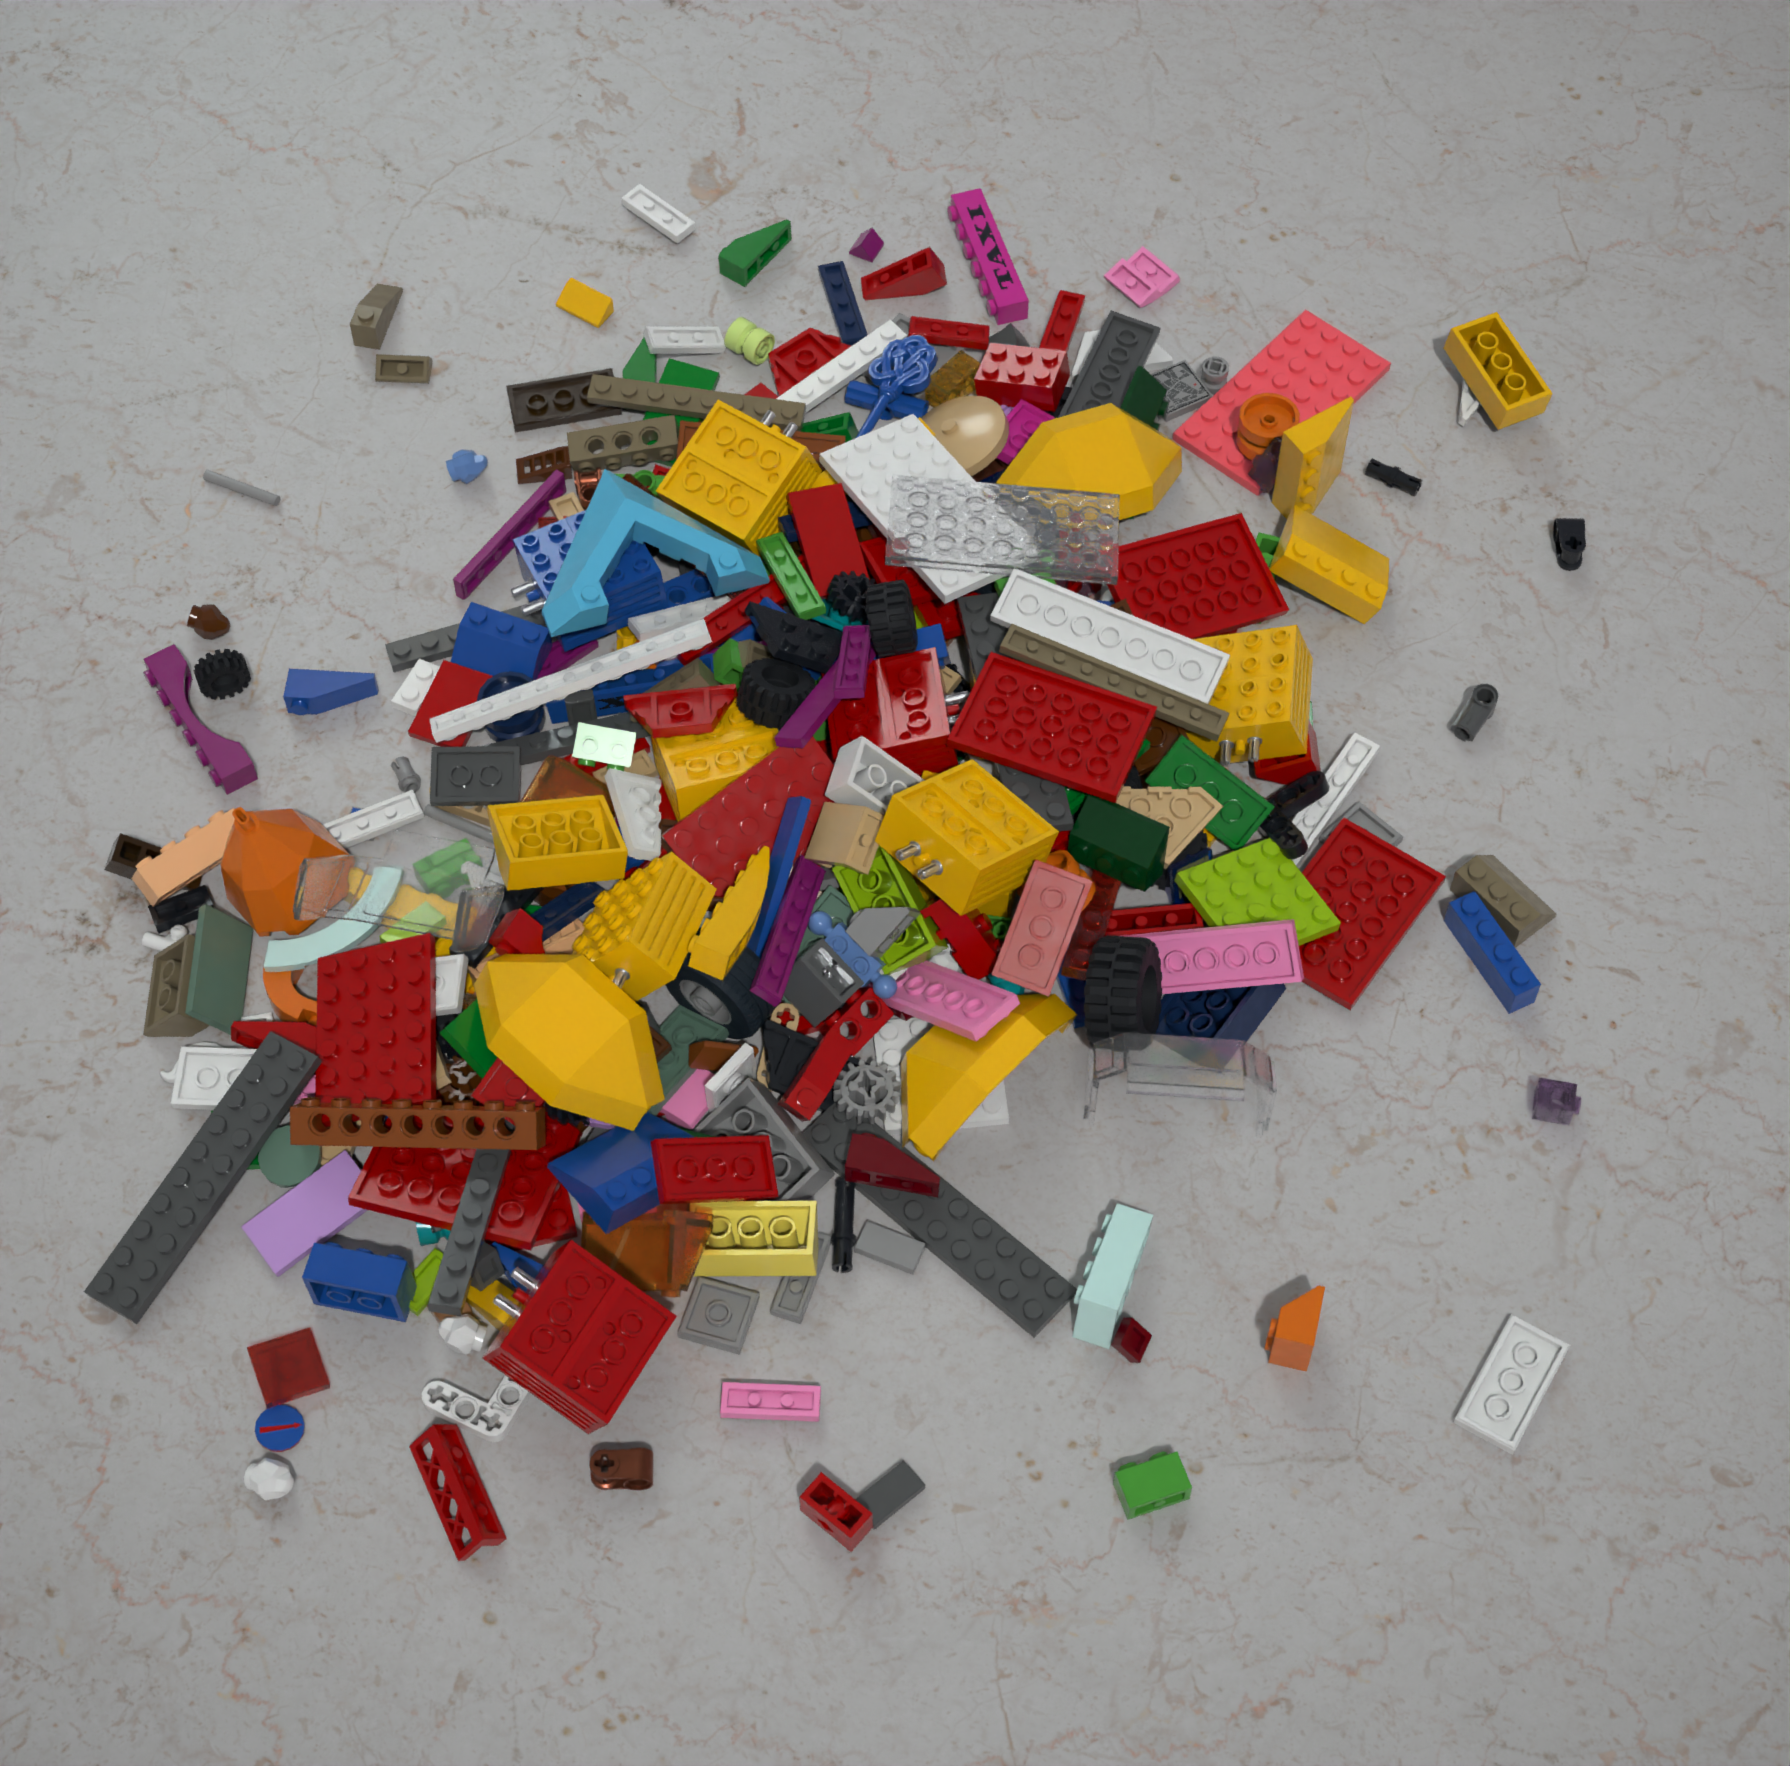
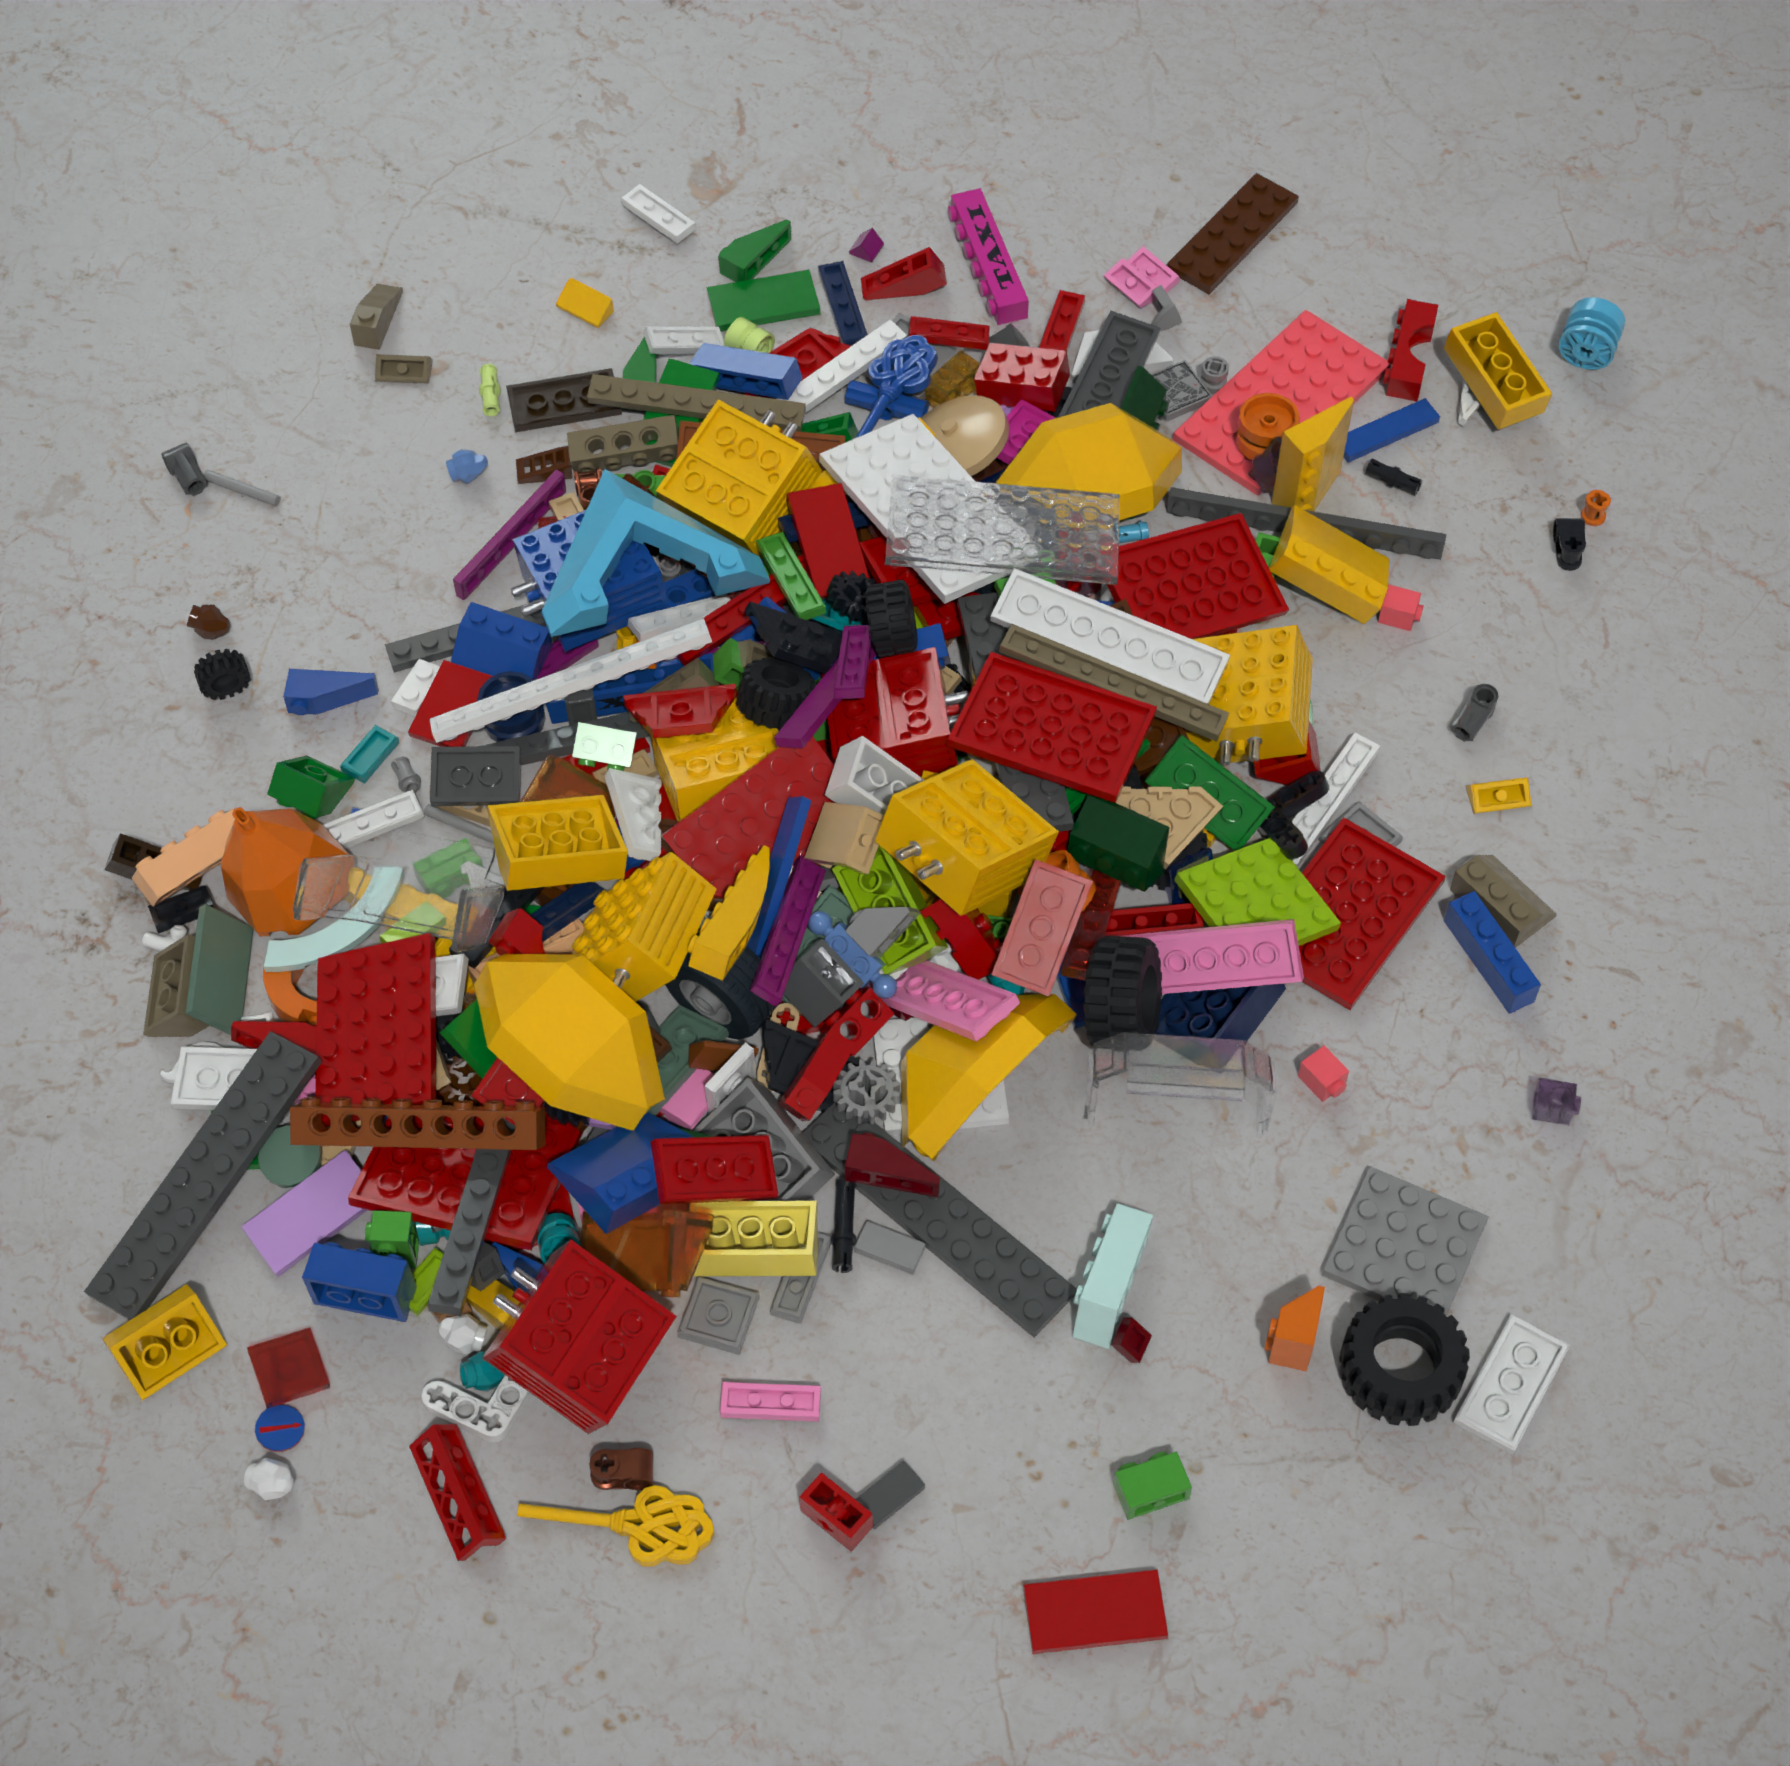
(164, 1341): none -> yellow slope
(183, 464): none -> dark grey piece
(225, 758): magenta arch -> none
(309, 786): none -> green slope
(369, 754): none -> teal tile
(393, 1234): none -> bright green brick
(479, 1373): none -> teal rock
(489, 390): none -> yellowish green pin
(555, 1232): none -> teal wheel
(655, 1520): none -> yellow piece
(669, 568): none -> light grey pin
(750, 370): none -> brick
(764, 299): none -> green tile
(1095, 1611): none -> red tile
(1133, 532): none -> medium azure pin
(1169, 315): none -> light grey tile
(1232, 233): none -> reddish brown plate
(1274, 517): none -> dark grey plate
(1324, 1074): none -> coral brick
(1390, 429): none -> blue tile
(1400, 608): none -> coral brick
(1404, 1242): none -> light grey plate
(1407, 371): none -> red arch
(1415, 1322): none -> black tyre
(1499, 795): none -> yellow slope
(1592, 333): none -> medium azure wheel
(1598, 507): none -> orange bush

